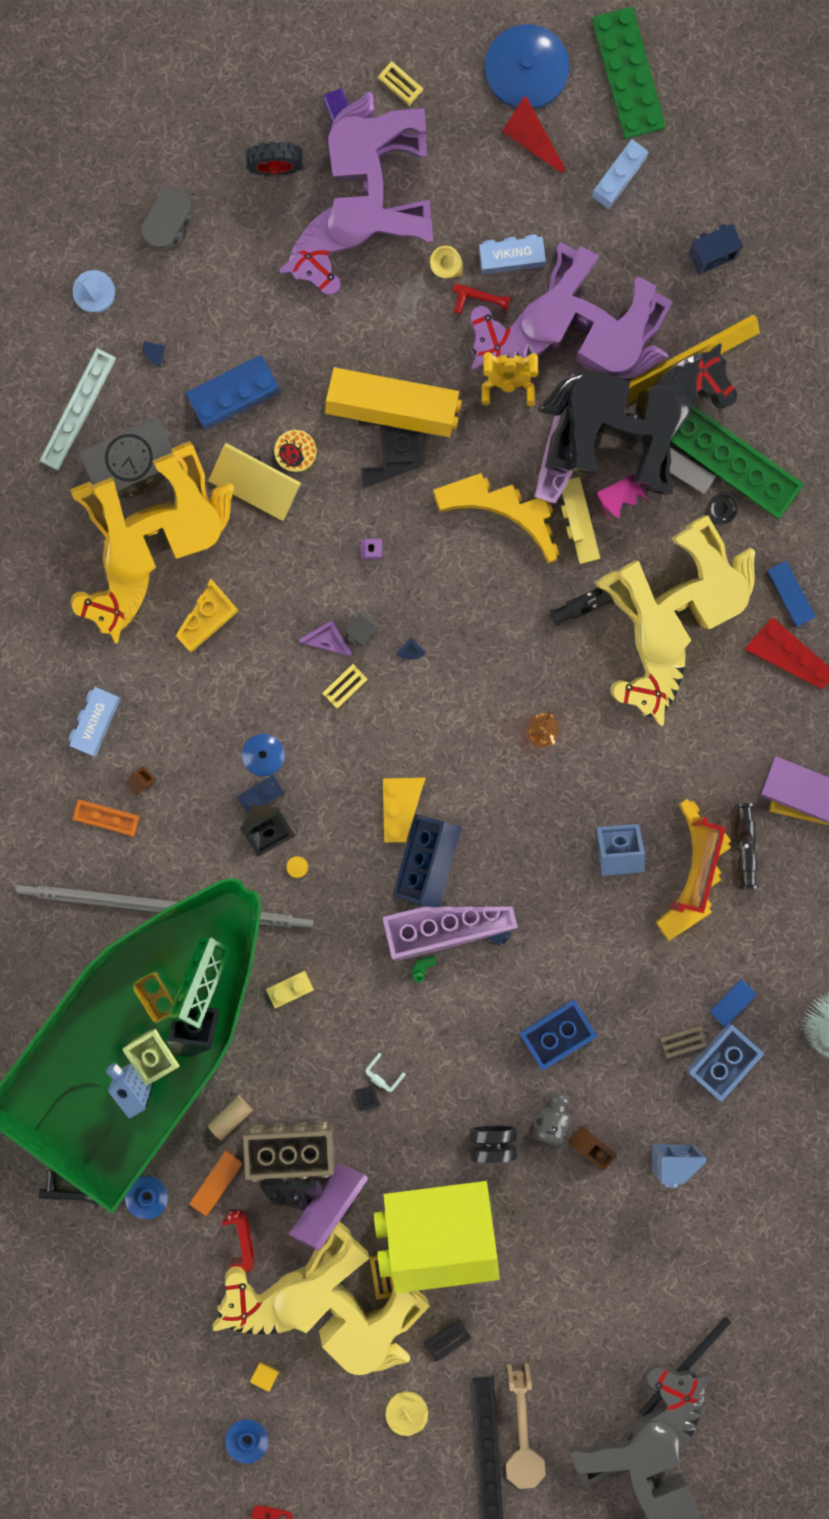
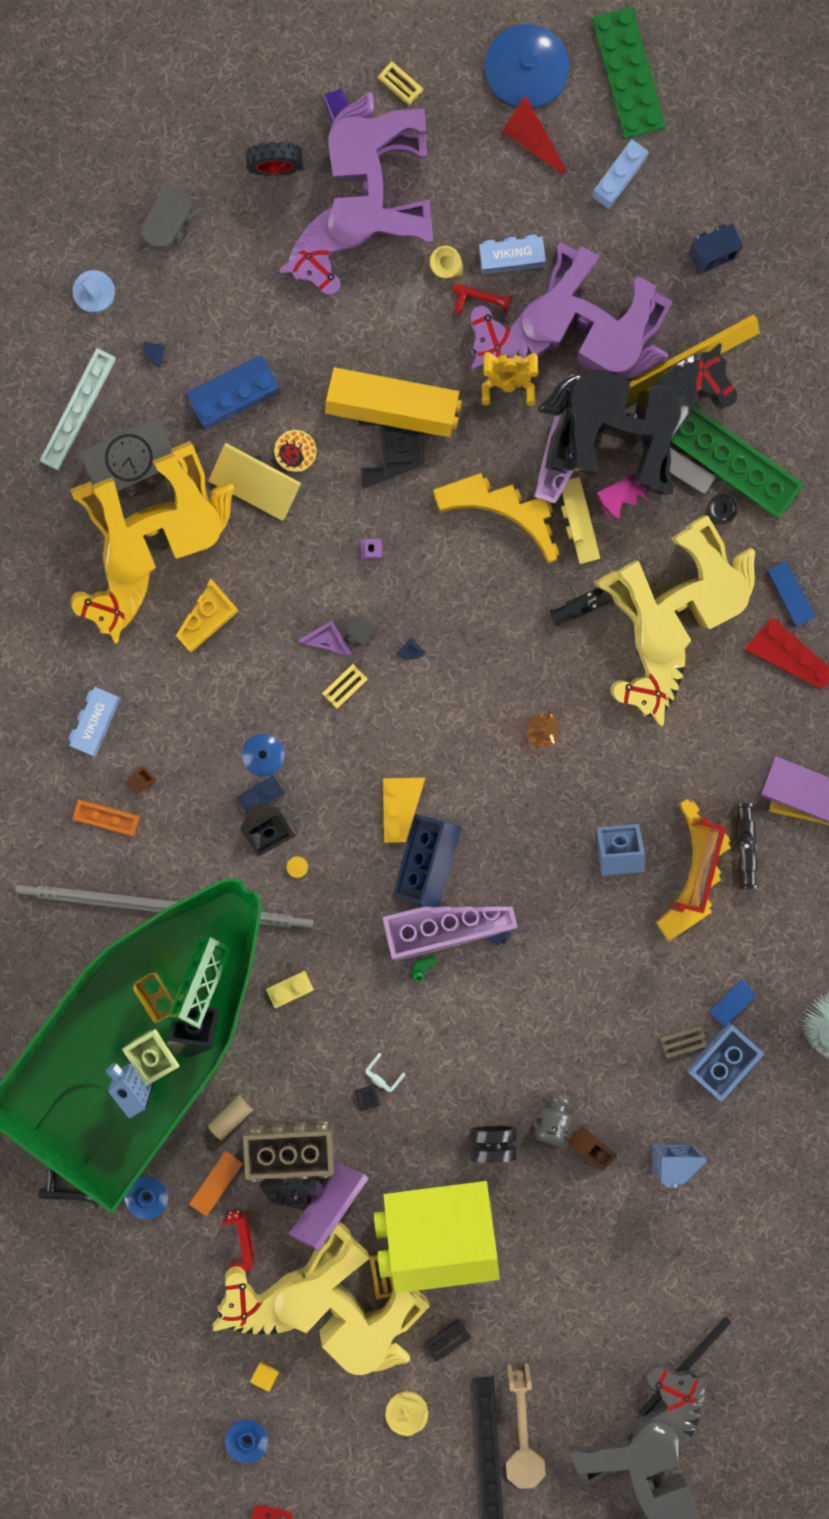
(557, 1034): blue brick -> none

